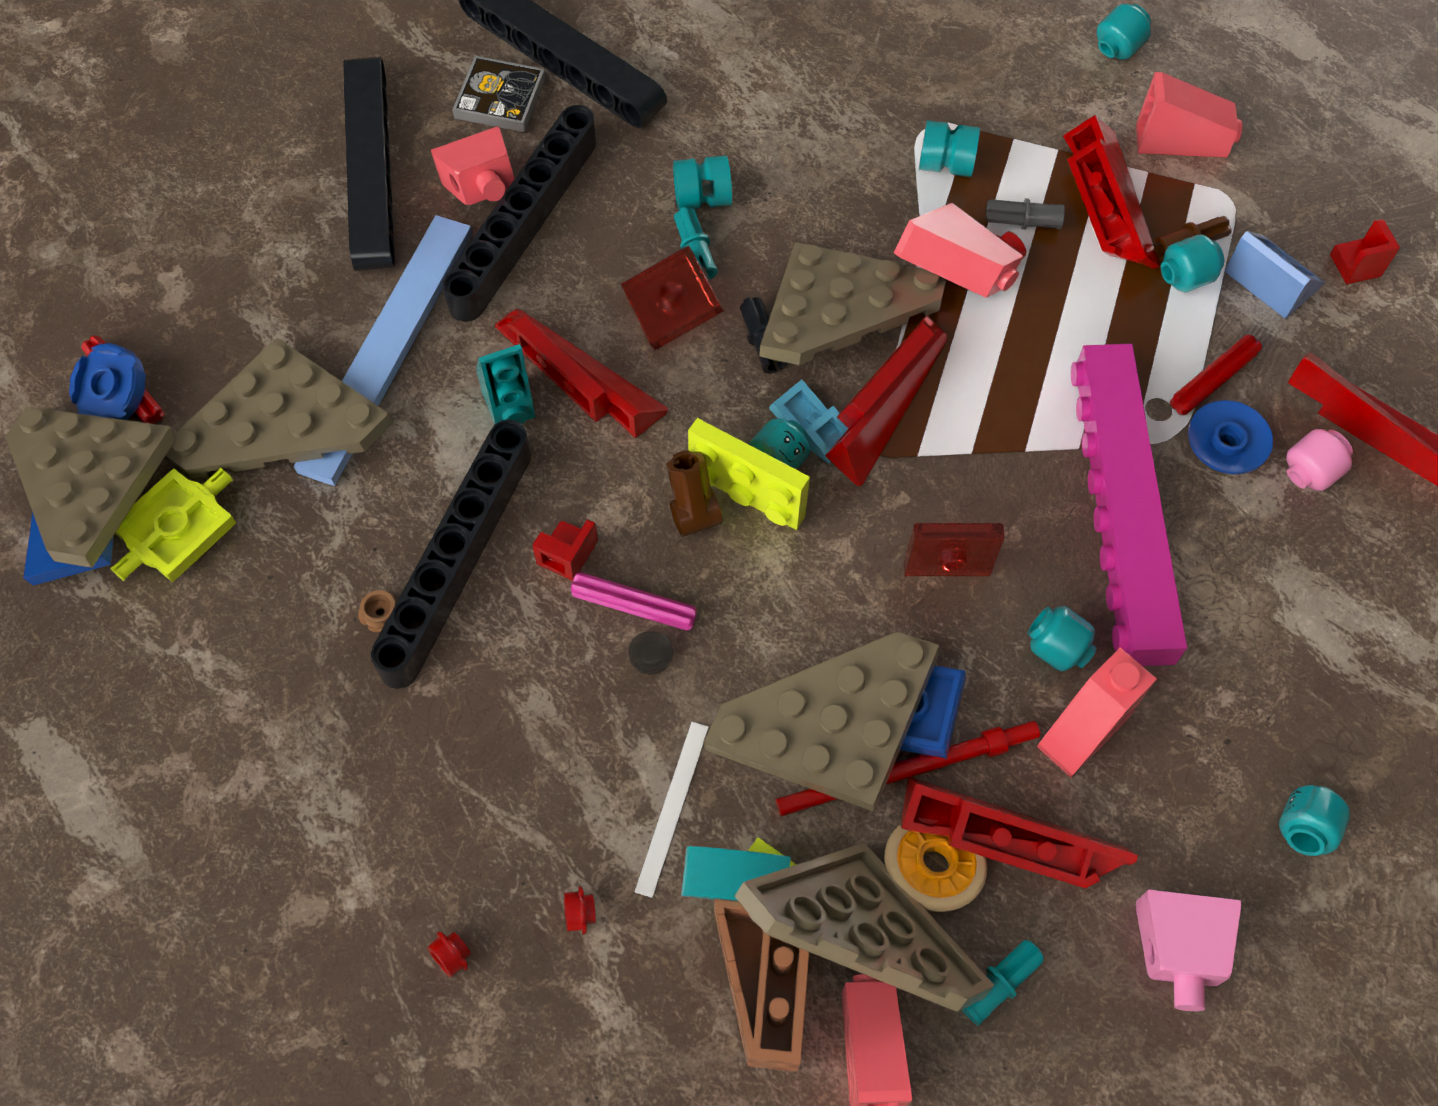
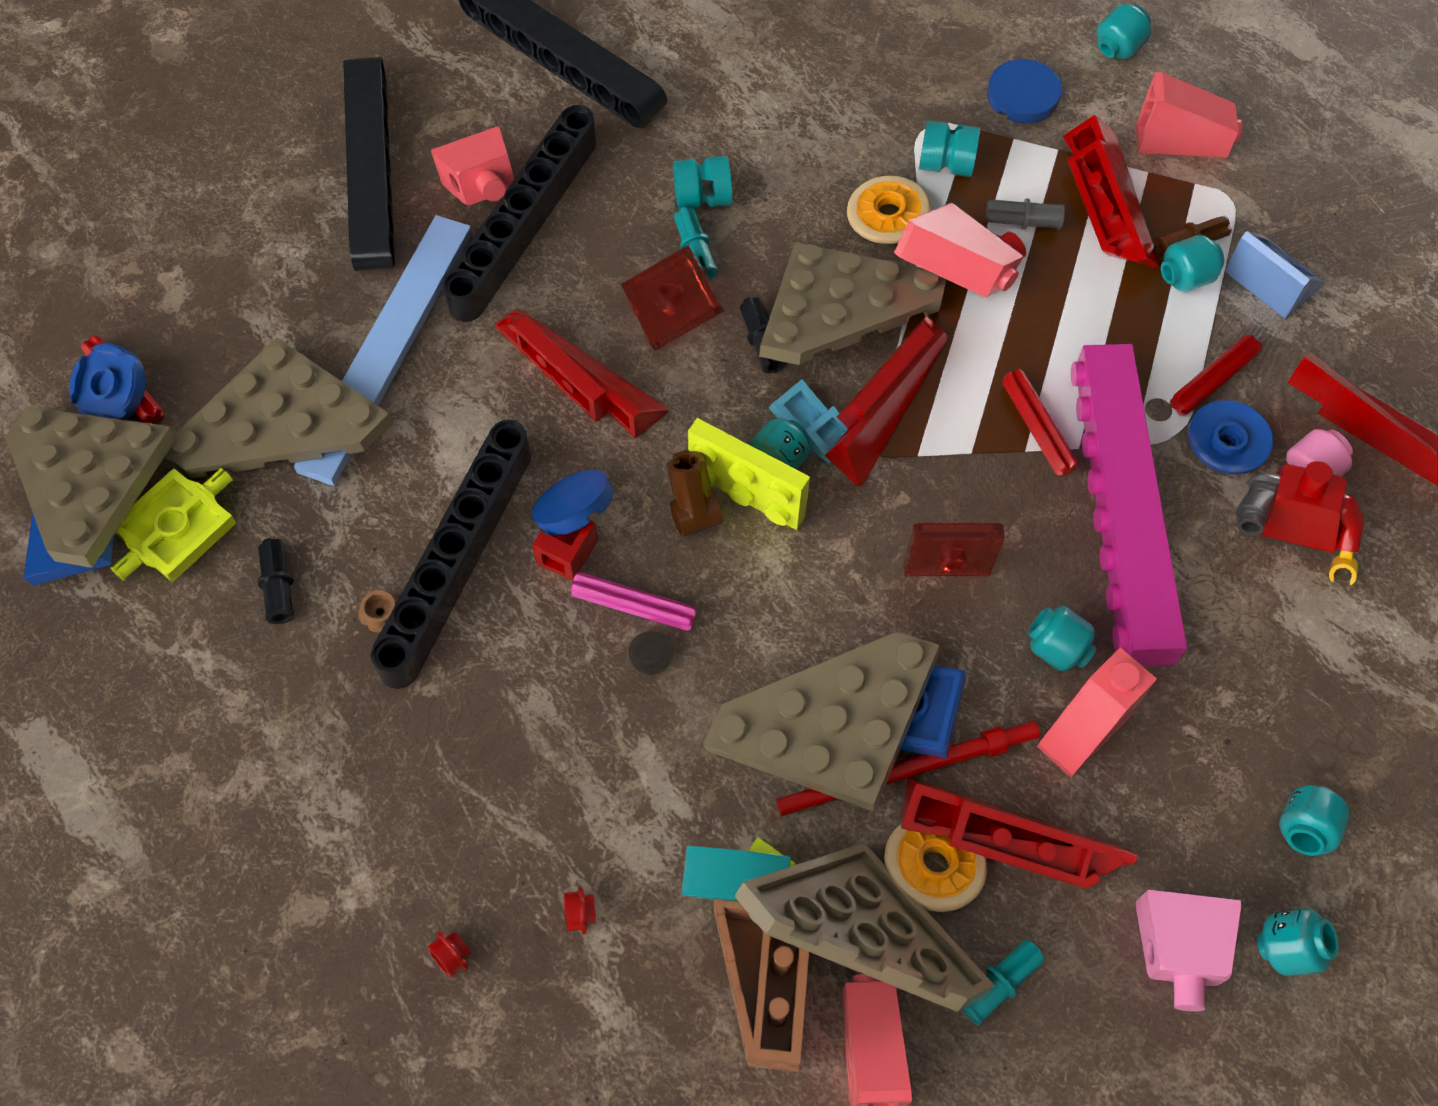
(275, 581): none -> black axle
(499, 93): tile -> none
(506, 385): teal slope -> none
(571, 500): none -> blue tile
(671, 810): white sticker -> none
(870, 196): none -> light orange wheel
(1024, 90): none -> blue tile
(1040, 423): none -> red axle
(1298, 942): none -> teal head
(1306, 510): none -> red torso
(1368, 256): red panel -> none

